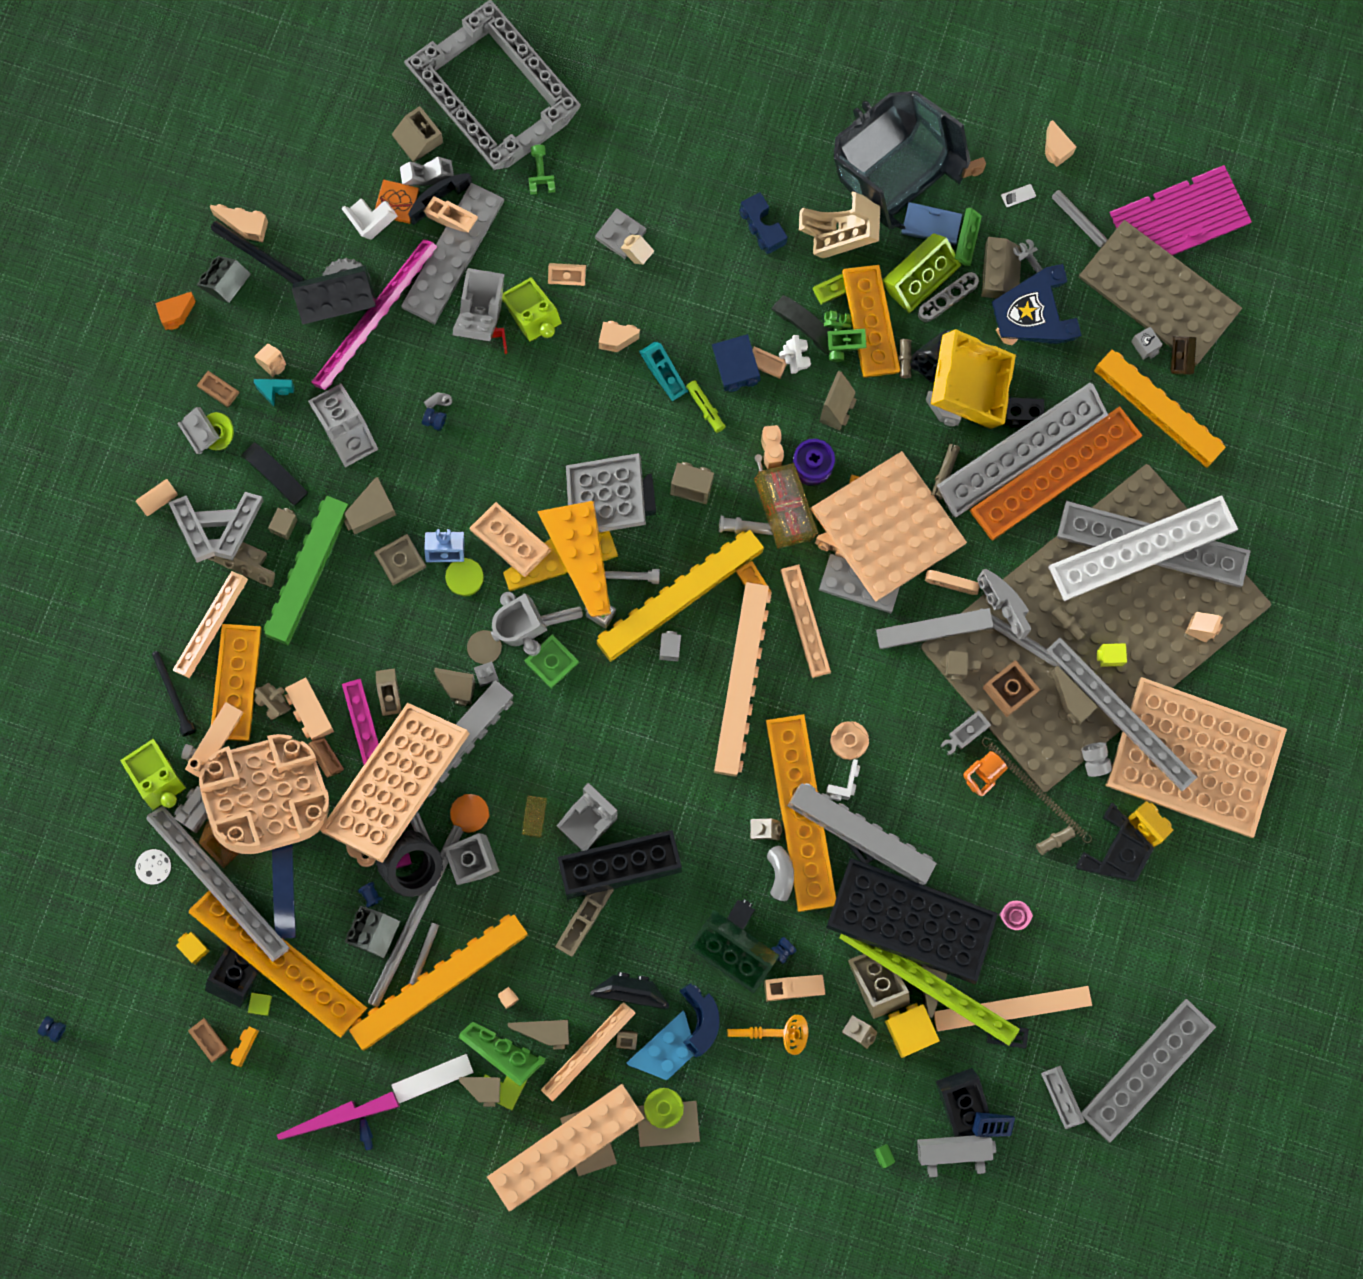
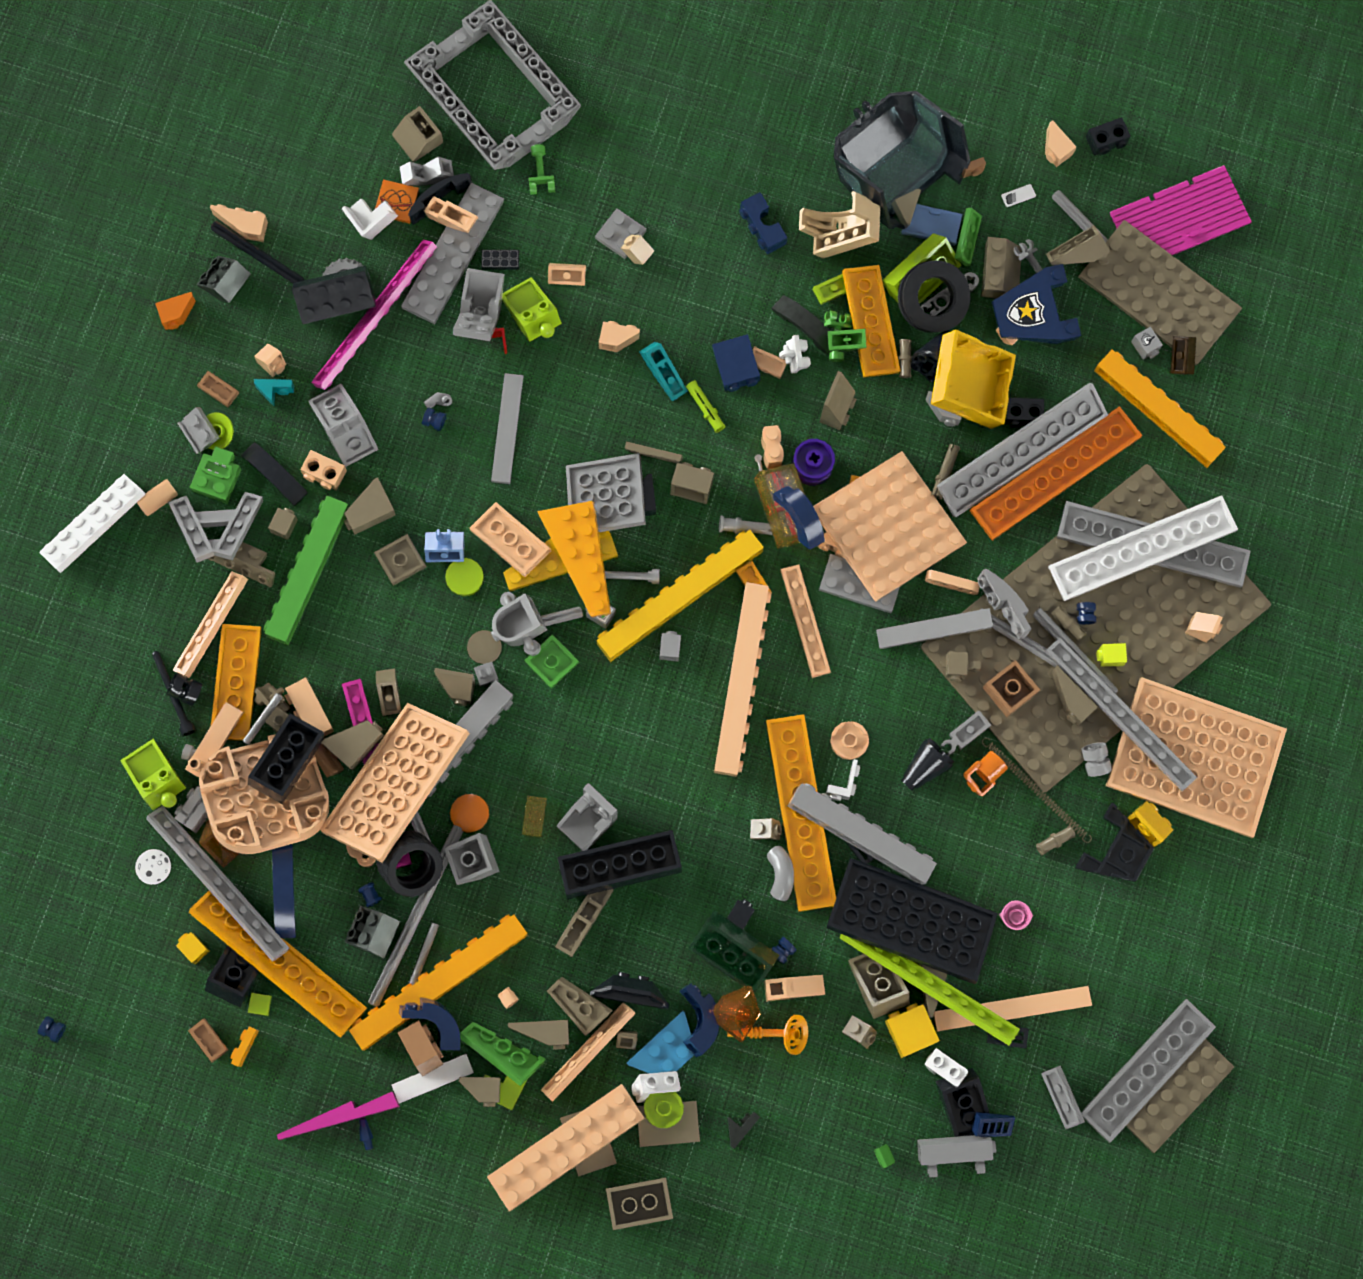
(92, 523): none -> white plate
(190, 692): none -> black wheel
(216, 475): none -> bright green piece
(262, 719): none -> light grey bar
(276, 719): none -> dark tan bracket
(285, 758): none -> black brick
(326, 466): none -> light nougat brick
(354, 743): none -> dark tan slope
(418, 1043): none -> medium nougat brick
(448, 1031): none -> dark blue arch
(500, 259): none -> black tile
(507, 429): none -> light grey tile
(578, 1005): none -> dark tan wing
(639, 1203): none -> dark tan brick
(654, 453): none -> dark tan tile
(655, 1083): none -> white bracket
(736, 1132): none -> pearl dark grey slope
(737, 1012): none -> clear orange slope
(803, 514): none -> dark blue arch
(905, 206): none -> dark tan slope
(926, 765): none -> black cone
(946, 1067): none -> white bracket
(958, 291): none -> black tyre
(1057, 633): none -> light grey axle
(1082, 248): none -> dark tan slope
(1086, 613): none -> dark blue wheel
(1106, 133): none -> black brick
(1180, 1096): none -> dark tan plate

